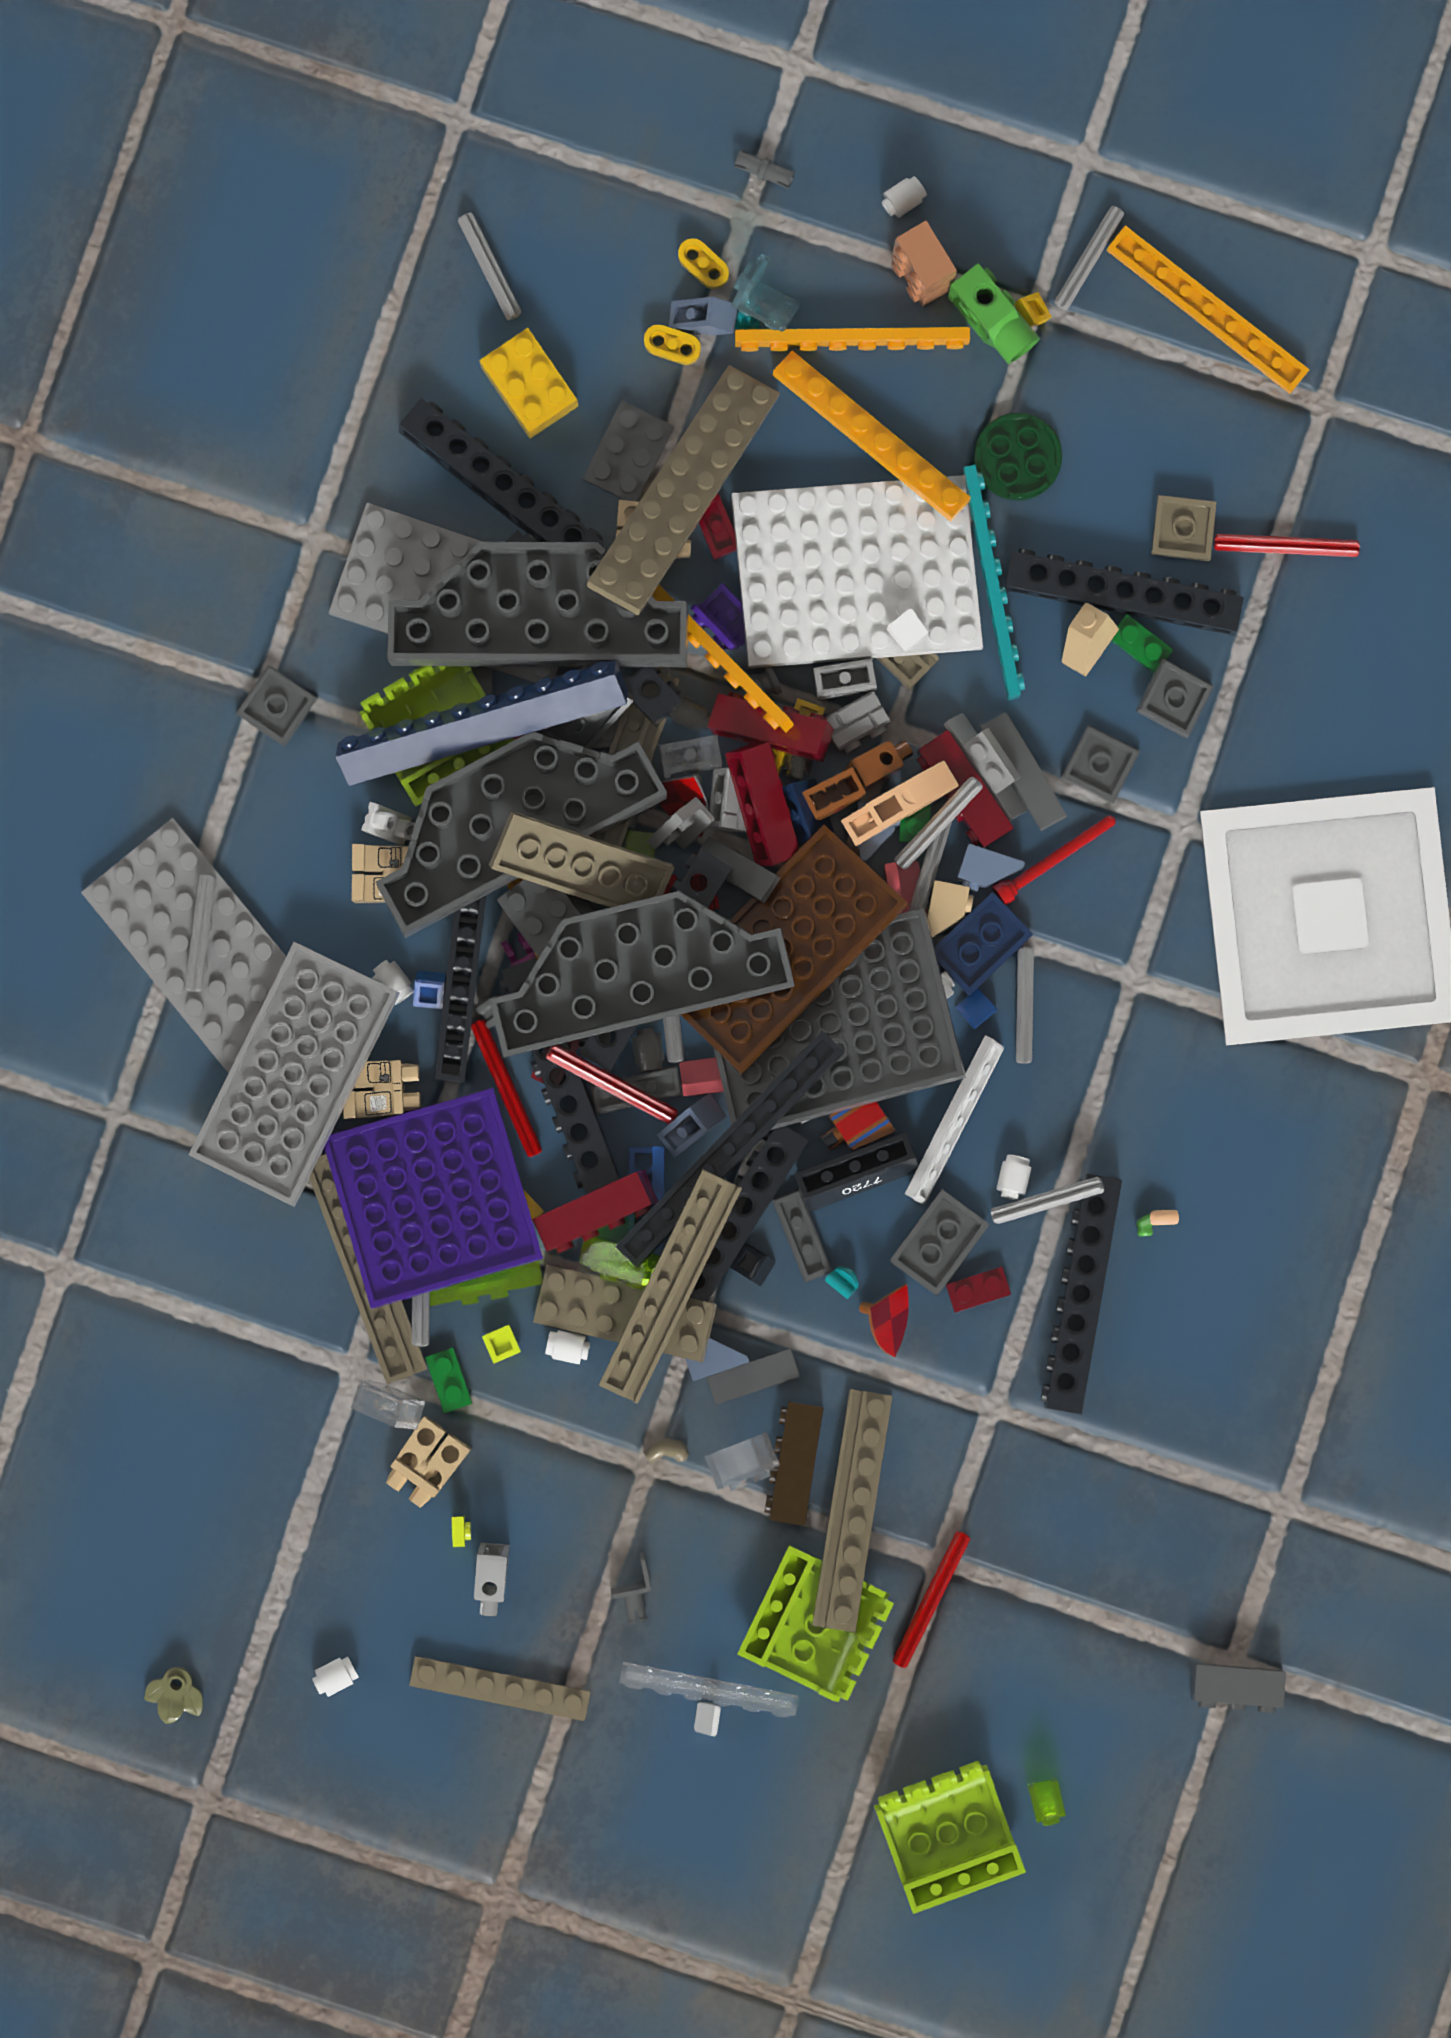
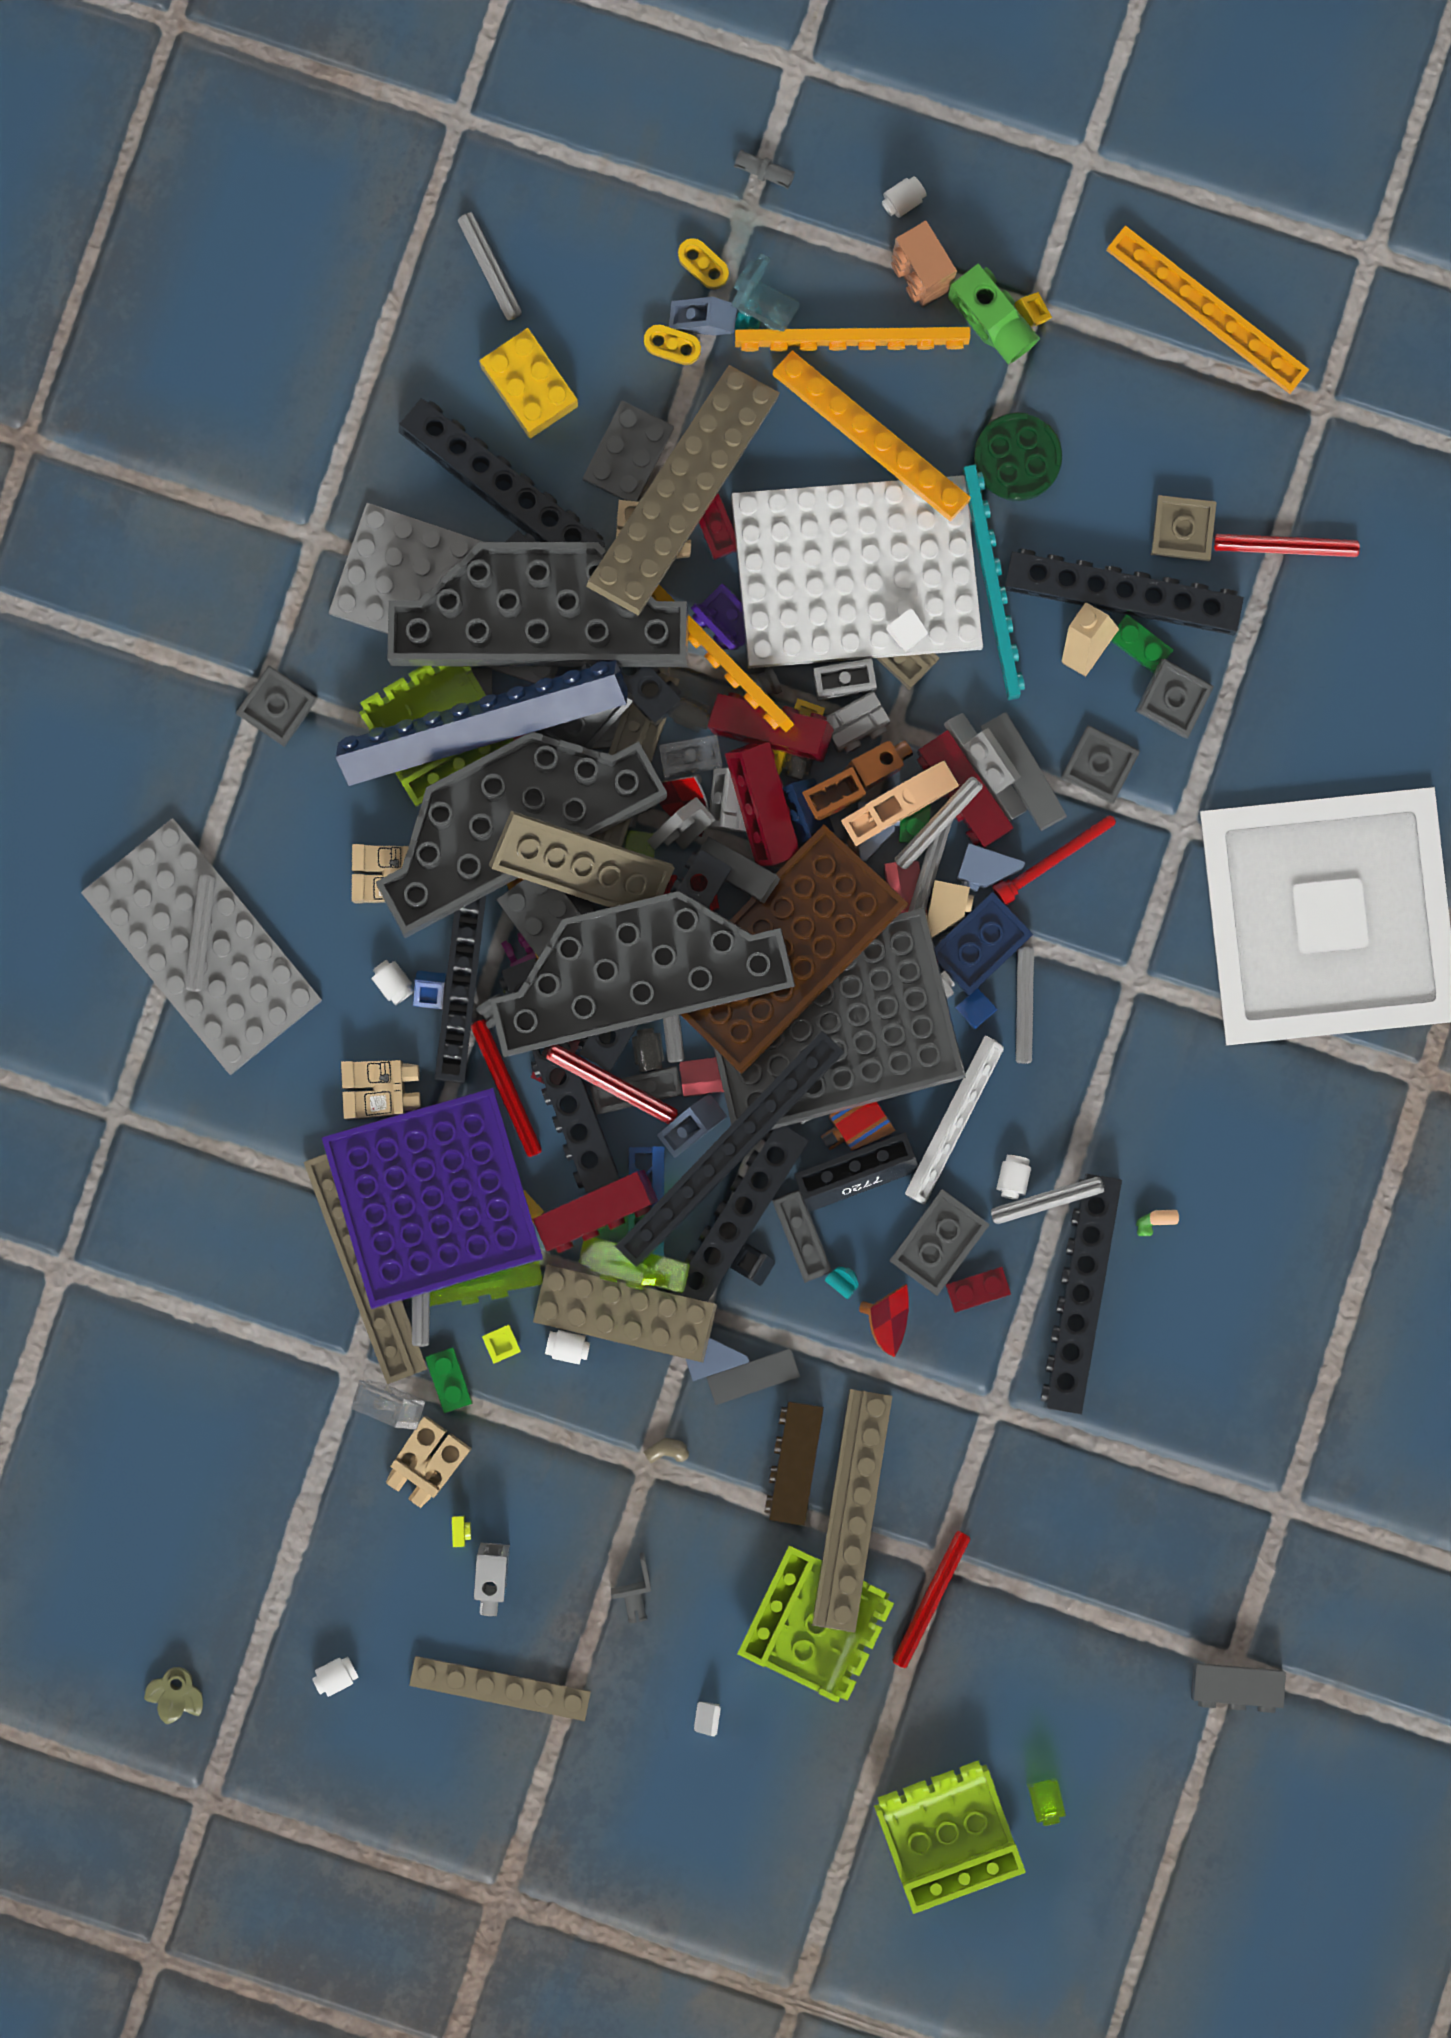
(294, 1074): light grey plate -> none
(388, 824): white hips -> none
(670, 1286): dark tan plate -> none
(697, 1687): clear plate -> none
(742, 1461): clear brick -> none
(1089, 258): light grey axle -> none

